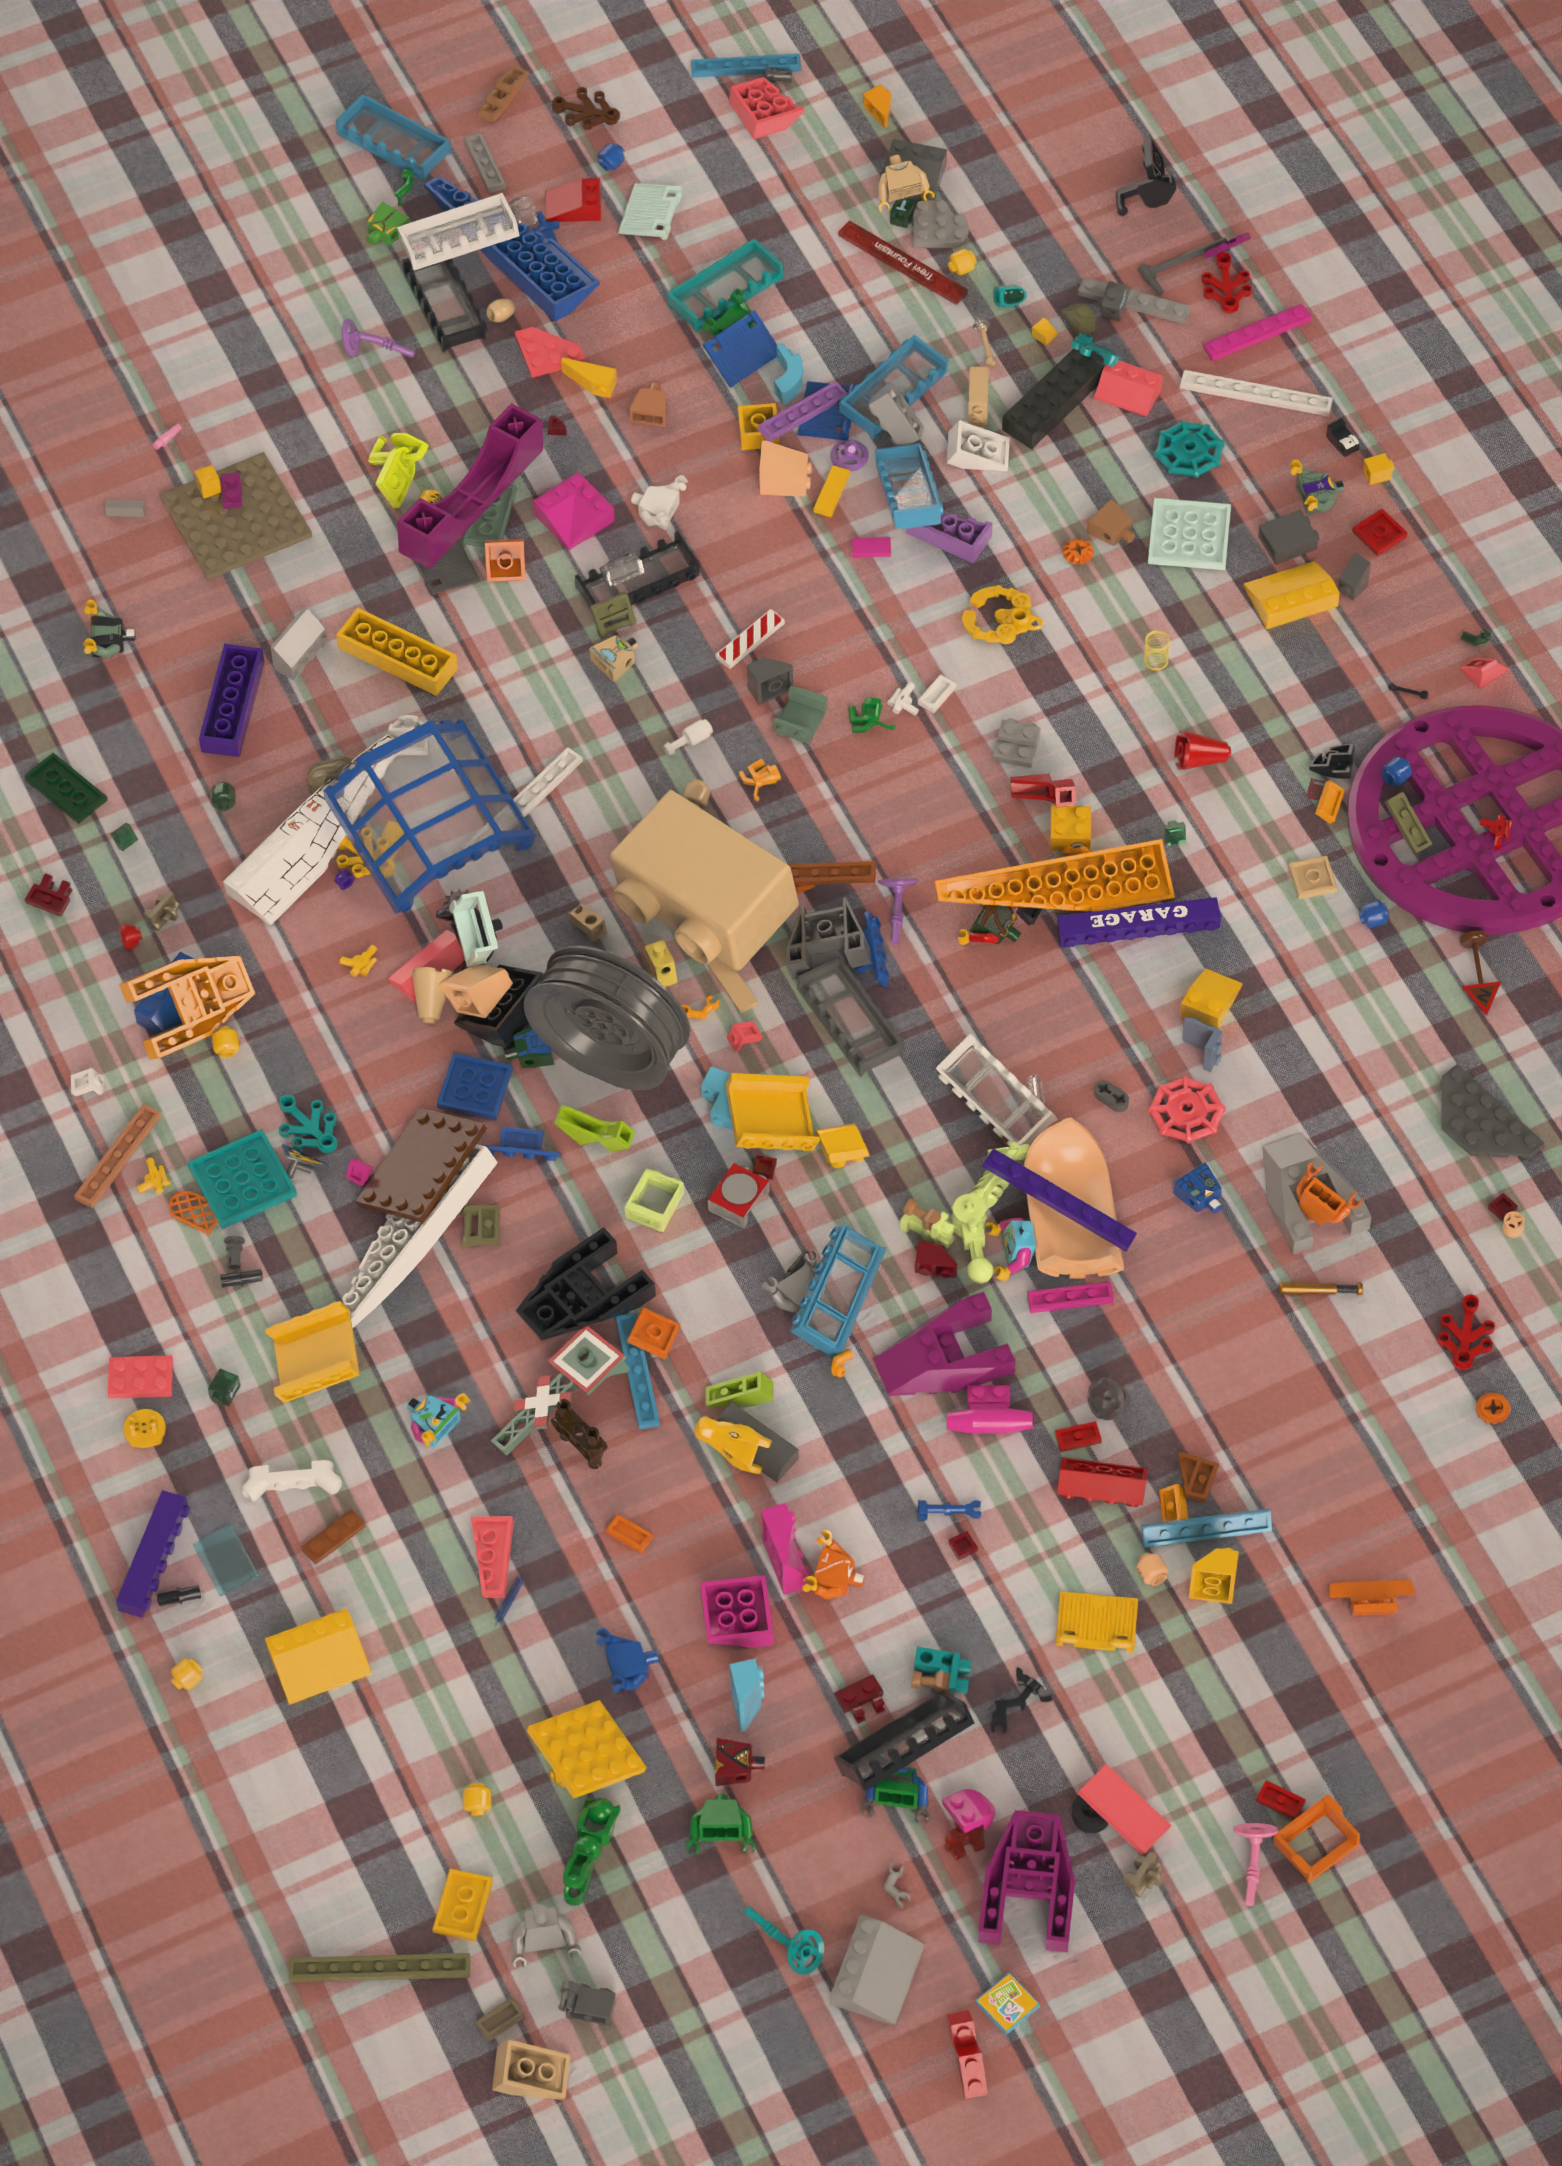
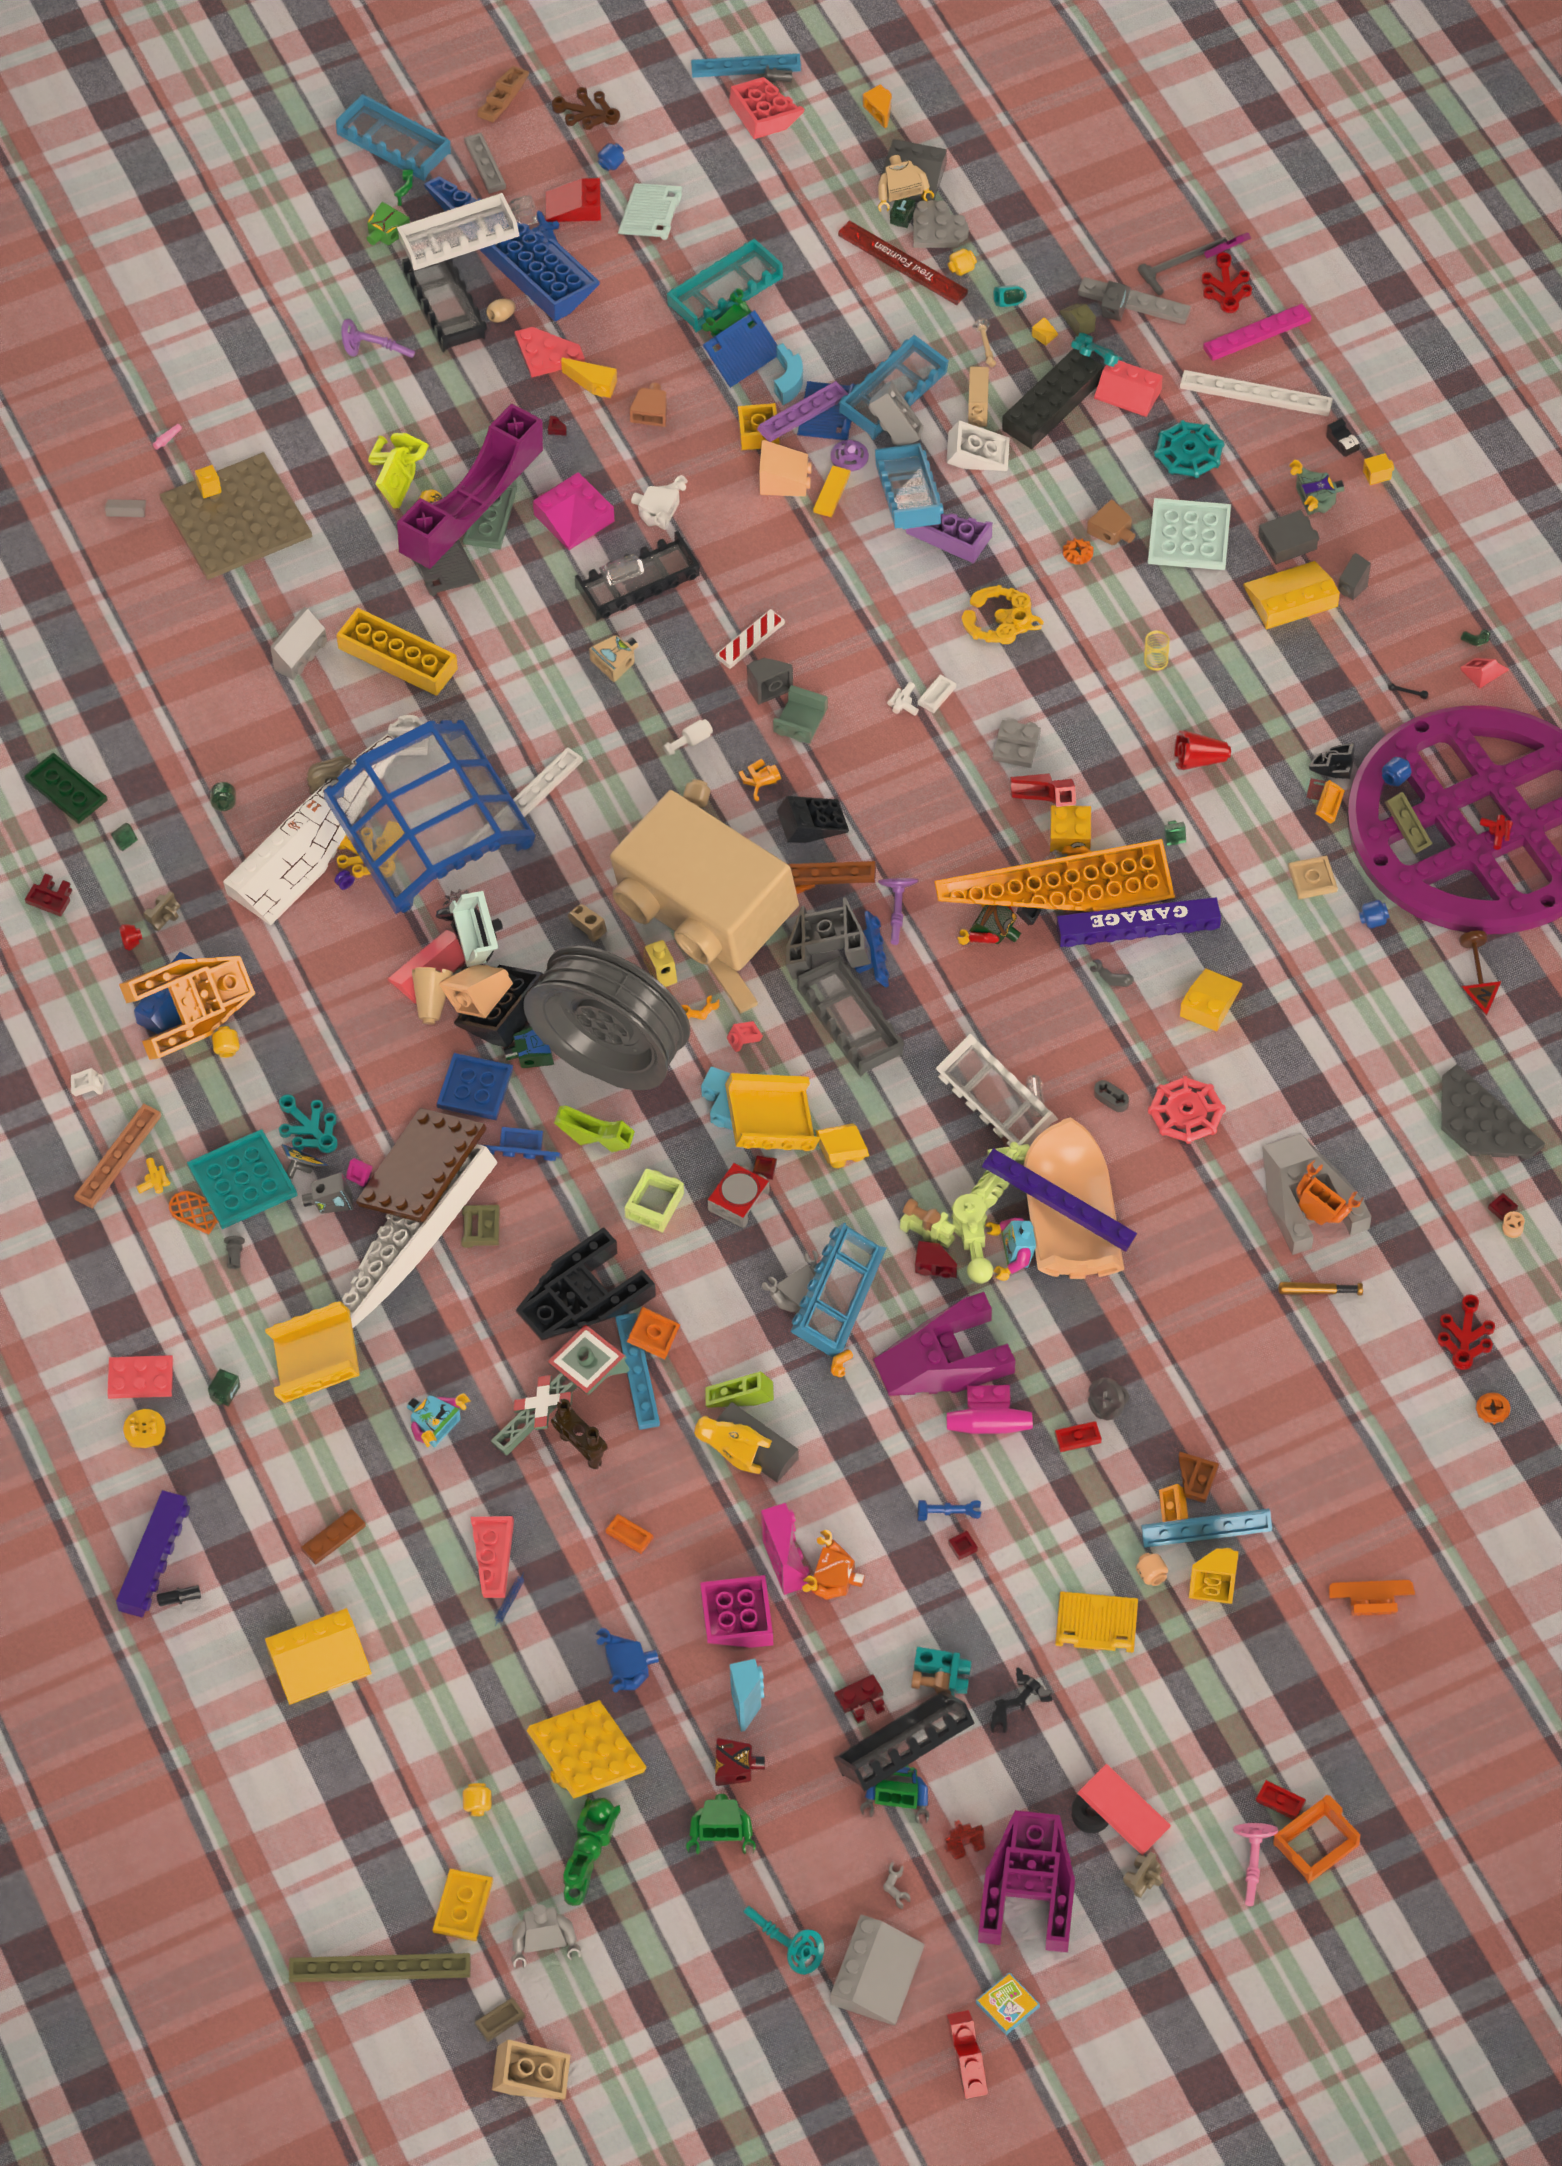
(106, 633): torso -> none
(186, 1673): yellow head -> none
(226, 1559): clear light blue piece -> none
(231, 490): magenta plate -> none
(231, 700): dark purple brick -> none
(241, 1278): black axle -> none
(262, 1479): white plate -> none
(330, 1195): none -> dark grey torso
(361, 963): yellow piece -> none
(505, 560): orange slope -> none
(587, 2003): dark grey hinge -> none
(611, 609): olive plate -> none
(798, 1264): pearl dark grey animal -> none
(811, 818): none -> black slope
(870, 716): green piece -> none
(871, 547): dark pink tile -> none
(970, 1809): dark pink slope -> none
(1070, 1297): dark pink tile -> none
(1102, 1481): slope -> none
(1121, 980): none -> dark grey arm
(1156, 189): black plate -> none
(1199, 1189): blue torso -> none
(1206, 1038): sand blue bracket -> none
(1379, 532): red plate -> none

